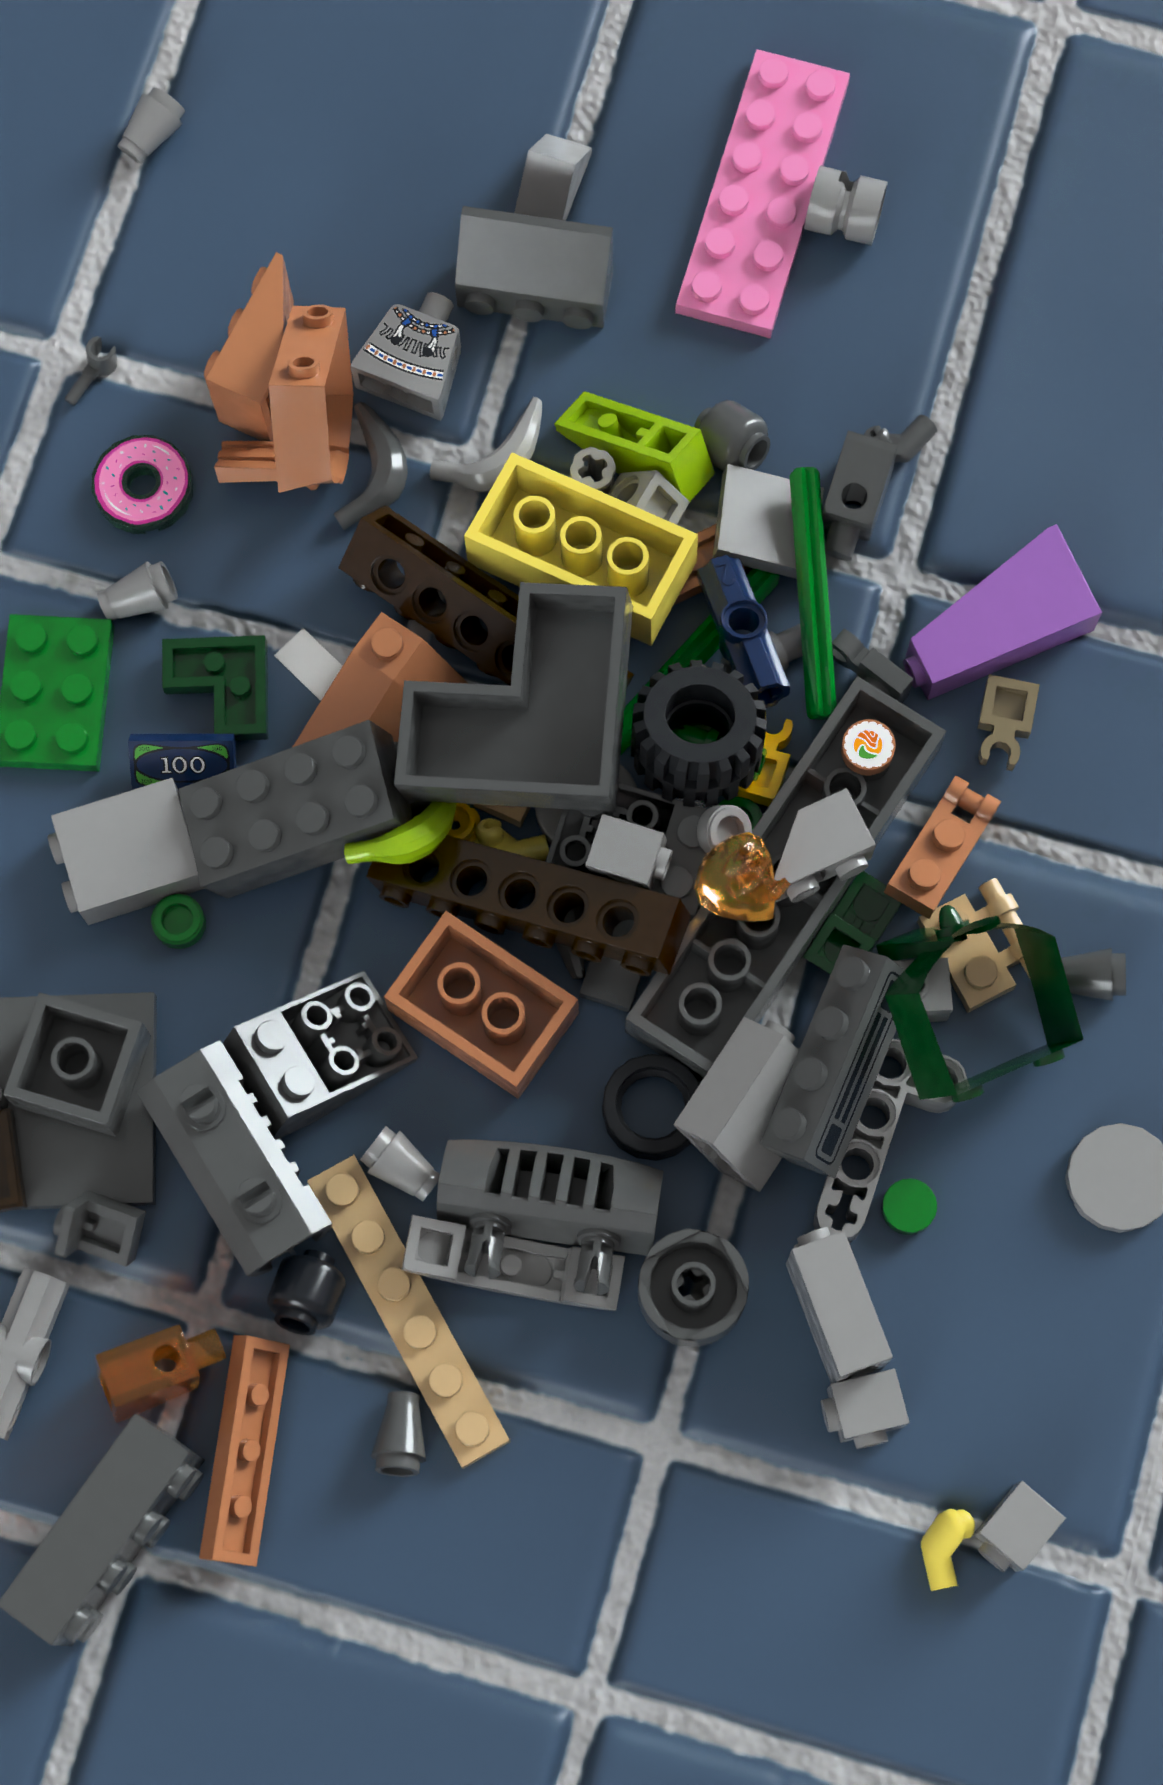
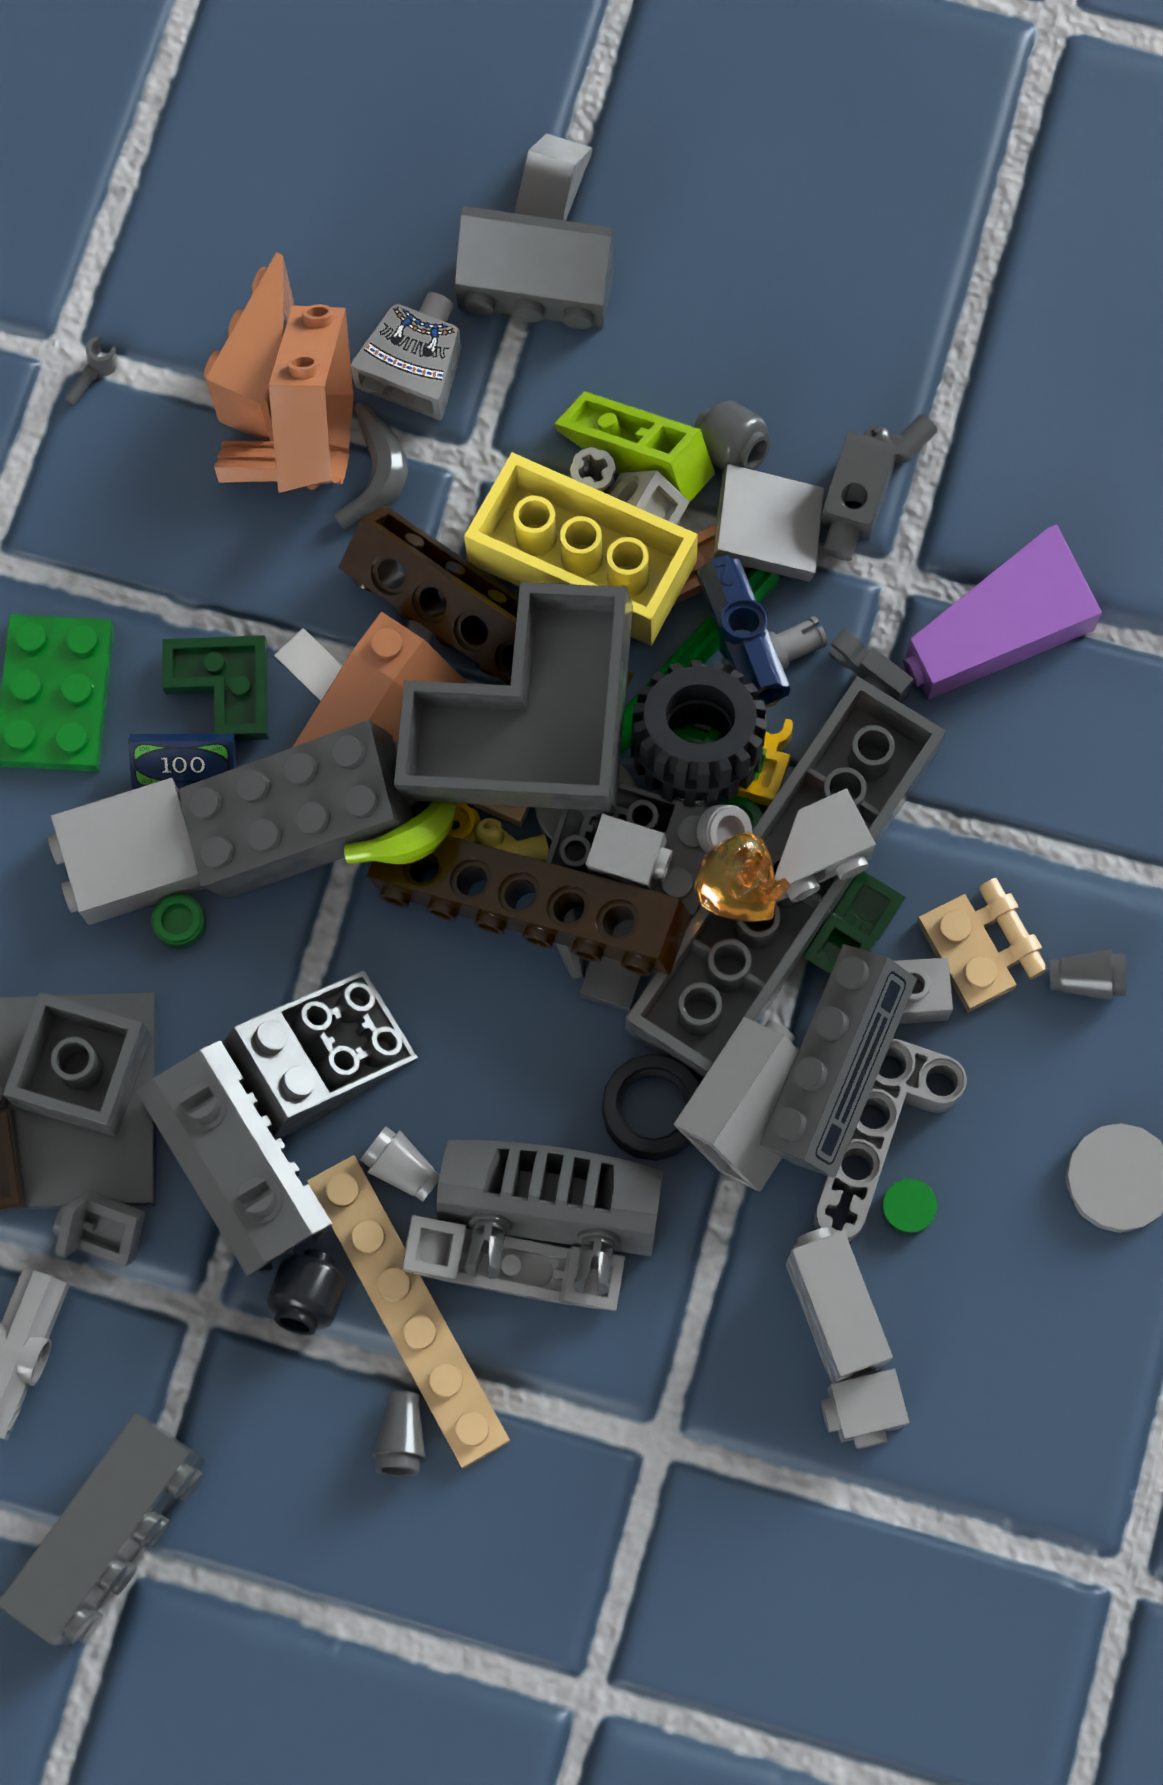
(135, 1383): clear orange torso -> none
(138, 457): tile -> none
(139, 592): light grey cone -> none
(151, 124): light grey cone -> none
(244, 1451): nougat plate -> none
(482, 1004): nougat brick -> none
(483, 473): light grey piece -> none
(703, 1259): dark grey brick -> none
(762, 194): bright pink plate -> none
(813, 593): green axle -> none
(845, 205): light grey wheel -> none
(868, 747): tile -> none
(912, 1022): dark green piece -> none
(941, 848): nougat plate -> none
(941, 1542): light yellow arm -> none
(1008, 713): dark tan plate -> none
(1017, 1528): light grey brick -> none

